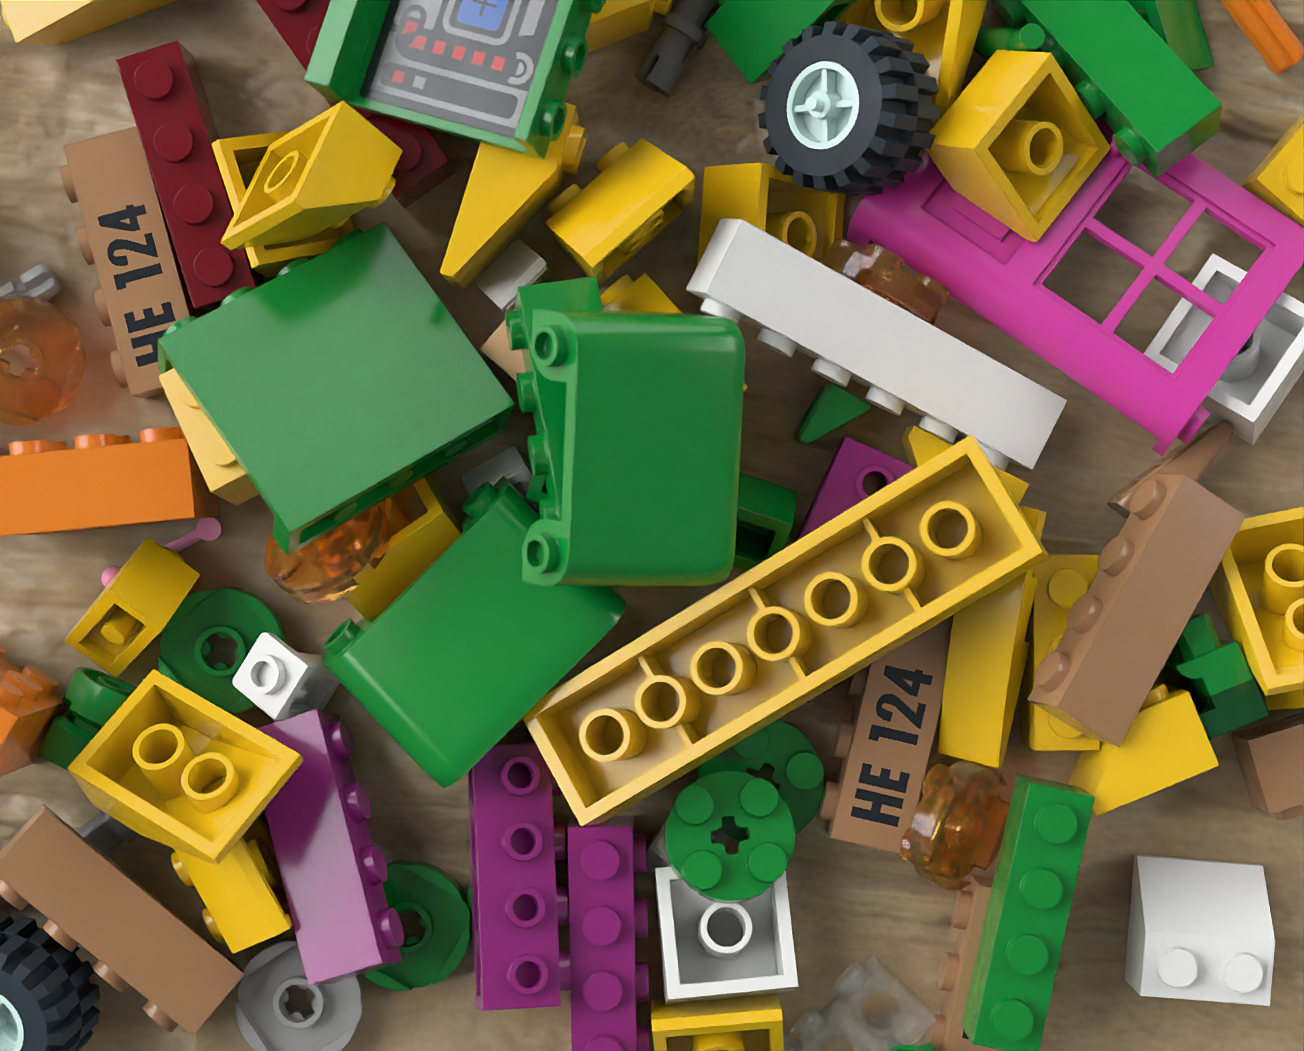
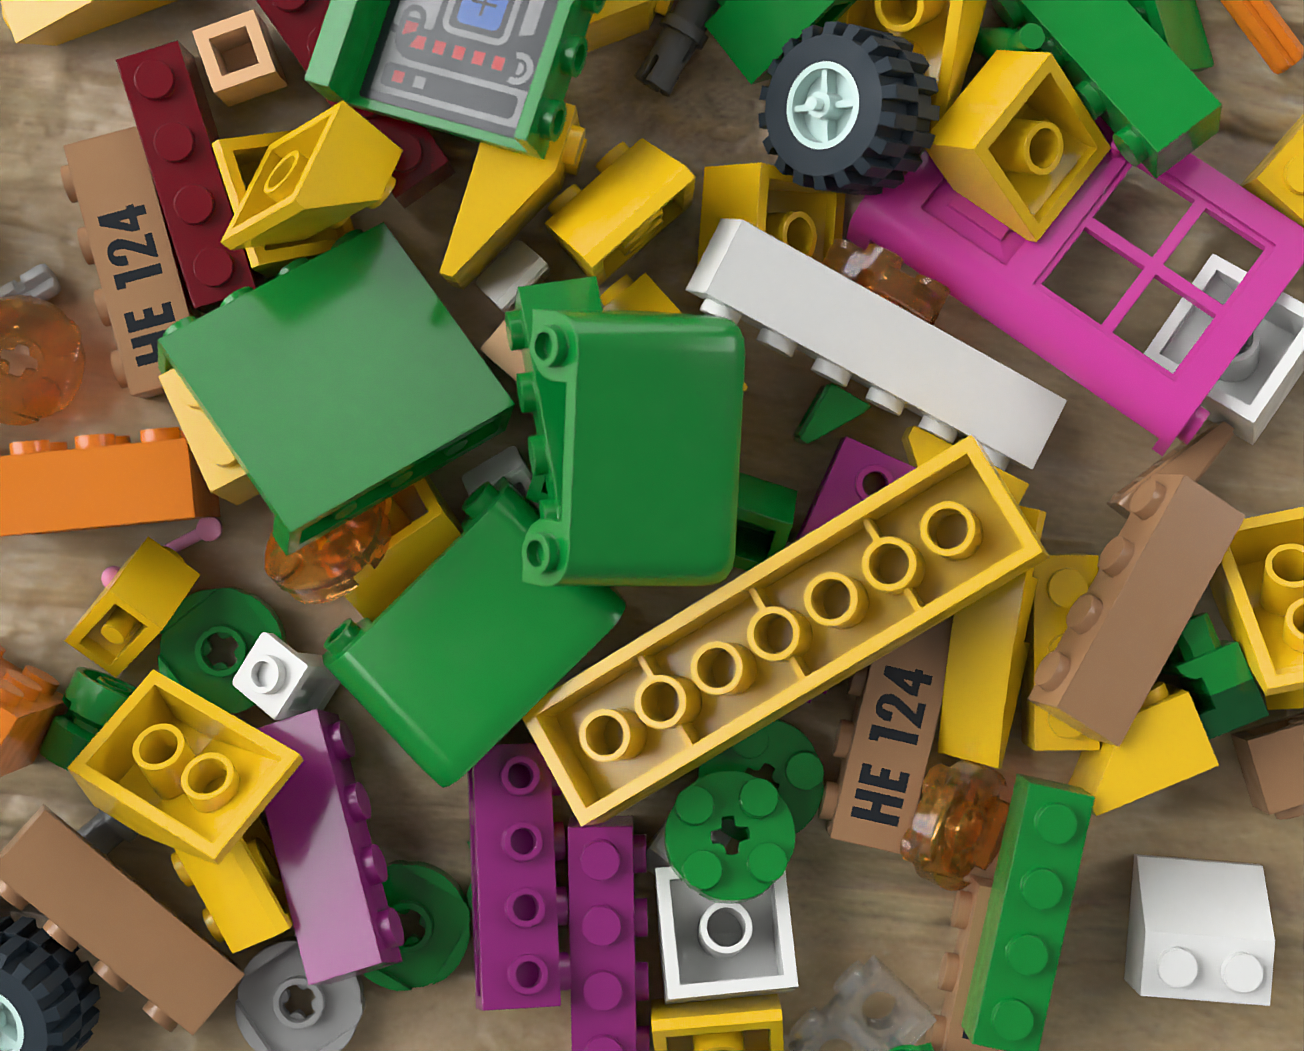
(240, 58): none -> light nougat brick

